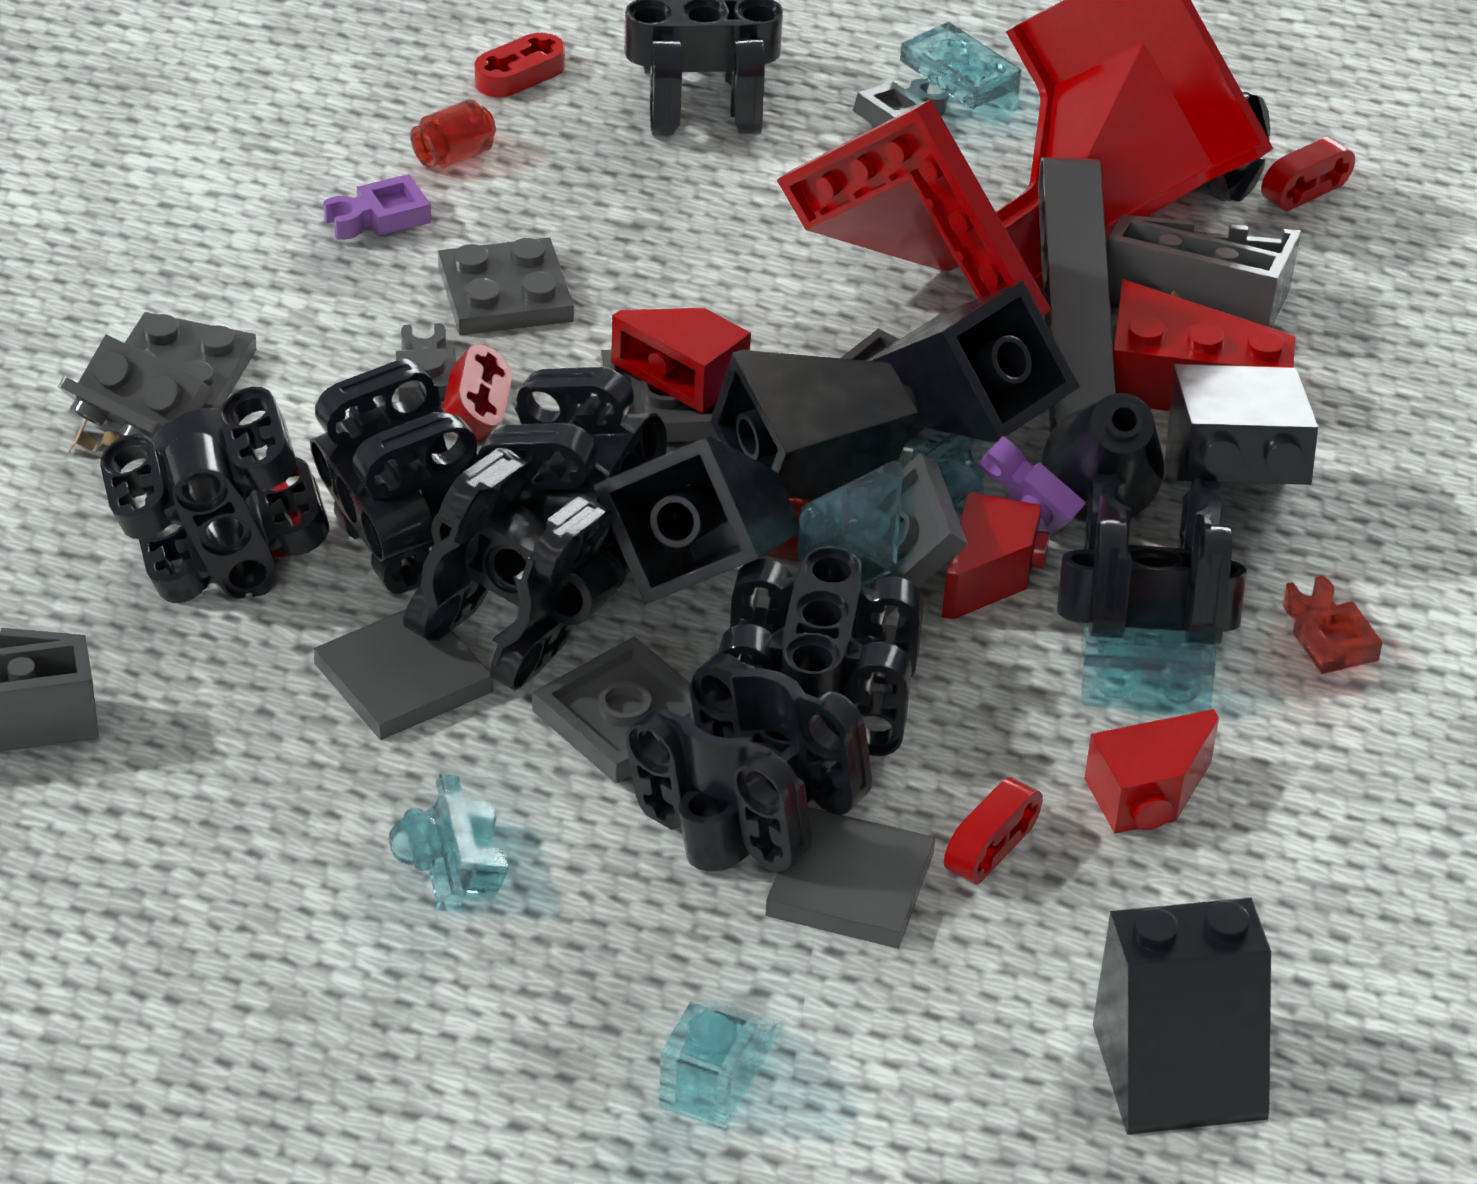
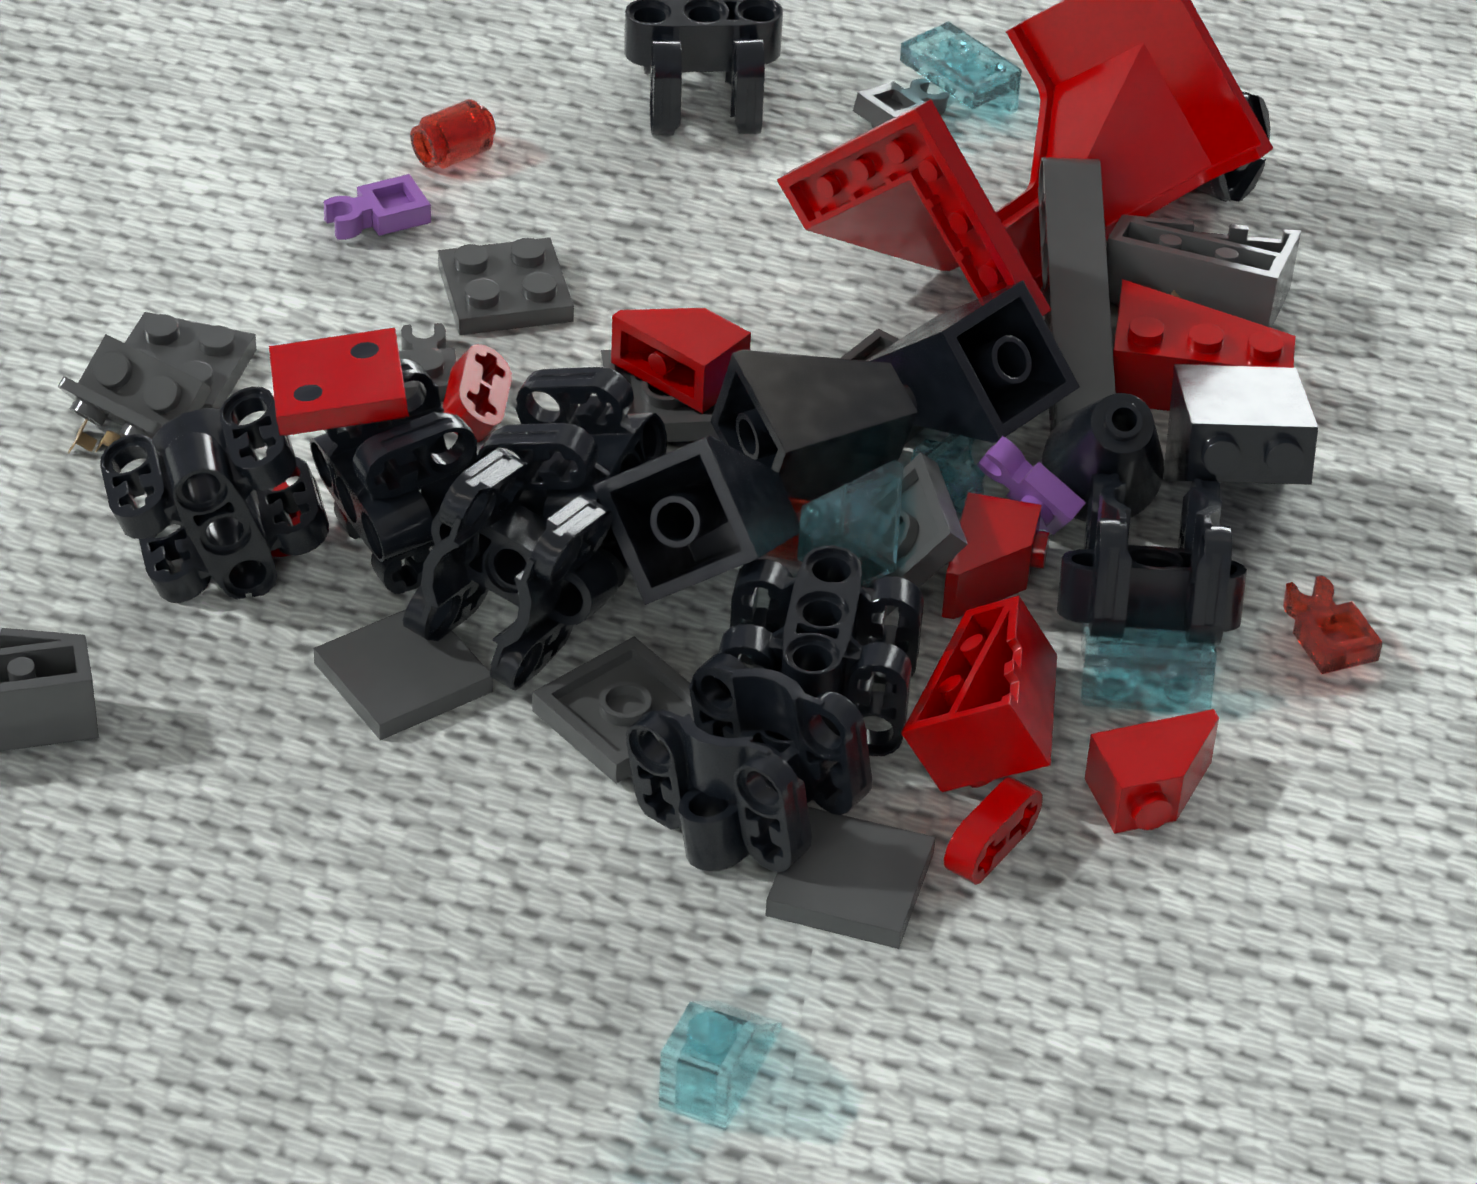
(337, 382): none -> red tile
(446, 843): clear light blue hips -> none
(519, 64): red beam -> none
(987, 700): none -> red wedge
(1186, 1015): black slope -> none
(1307, 173): red beam -> none

